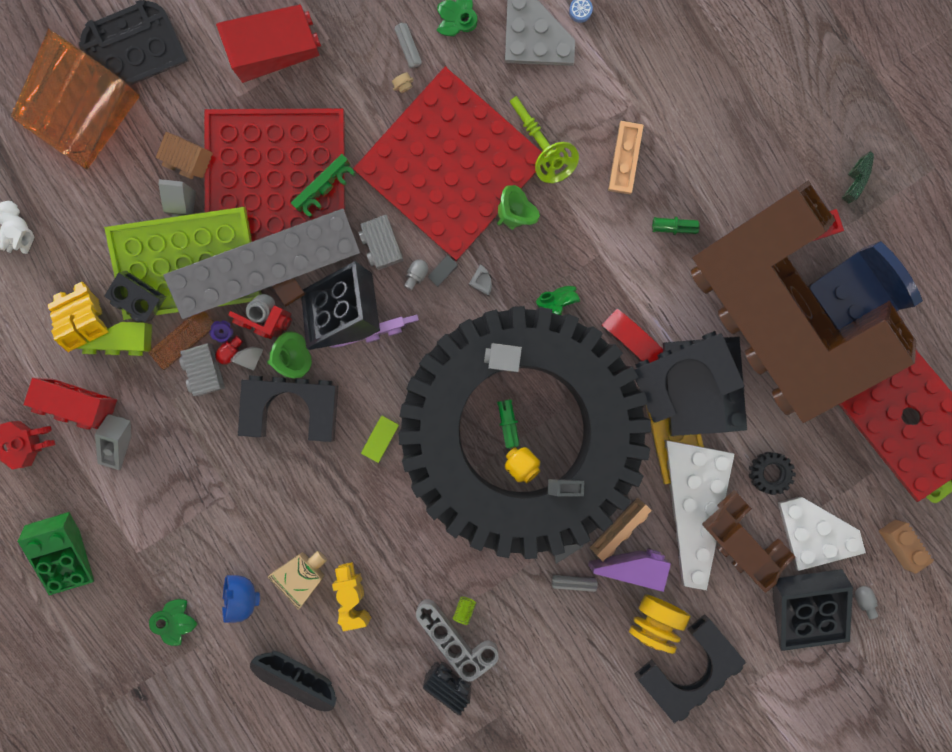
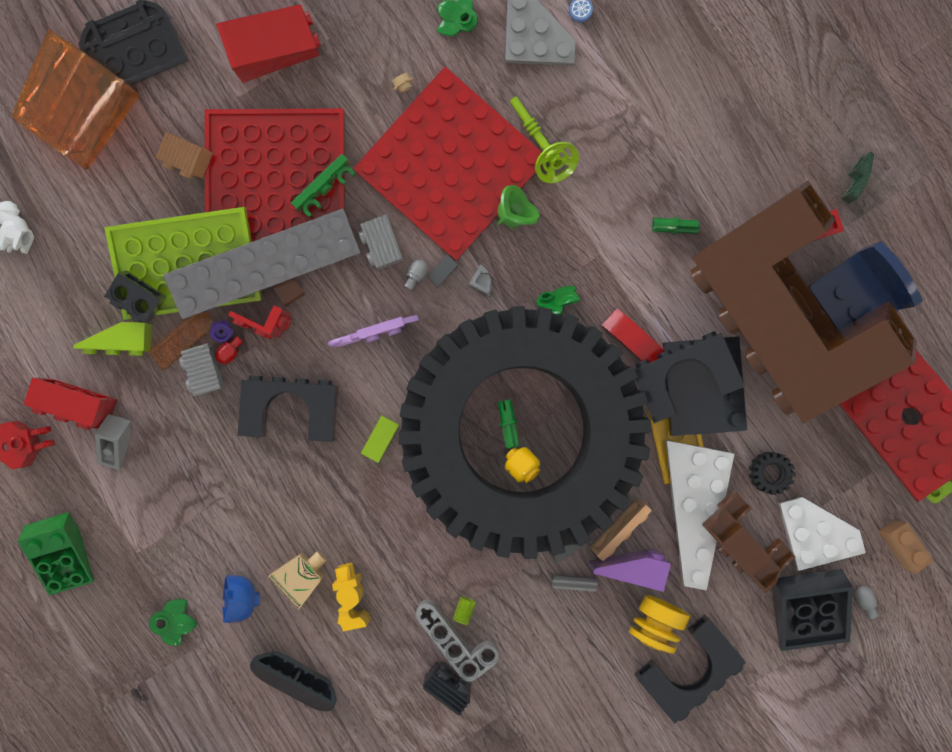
(76, 317): yellow hips -> none
(176, 198): light grey slope -> none
(248, 357): light grey tile -> none
(260, 308): light grey brick -> none
(290, 355): bright green helmet -> none
(340, 308): black slope -> none
(408, 45): light grey axle -> none
(503, 357): light grey brick -> none
(565, 487): dark grey piece -> none
(625, 157): light nougat plate -> none

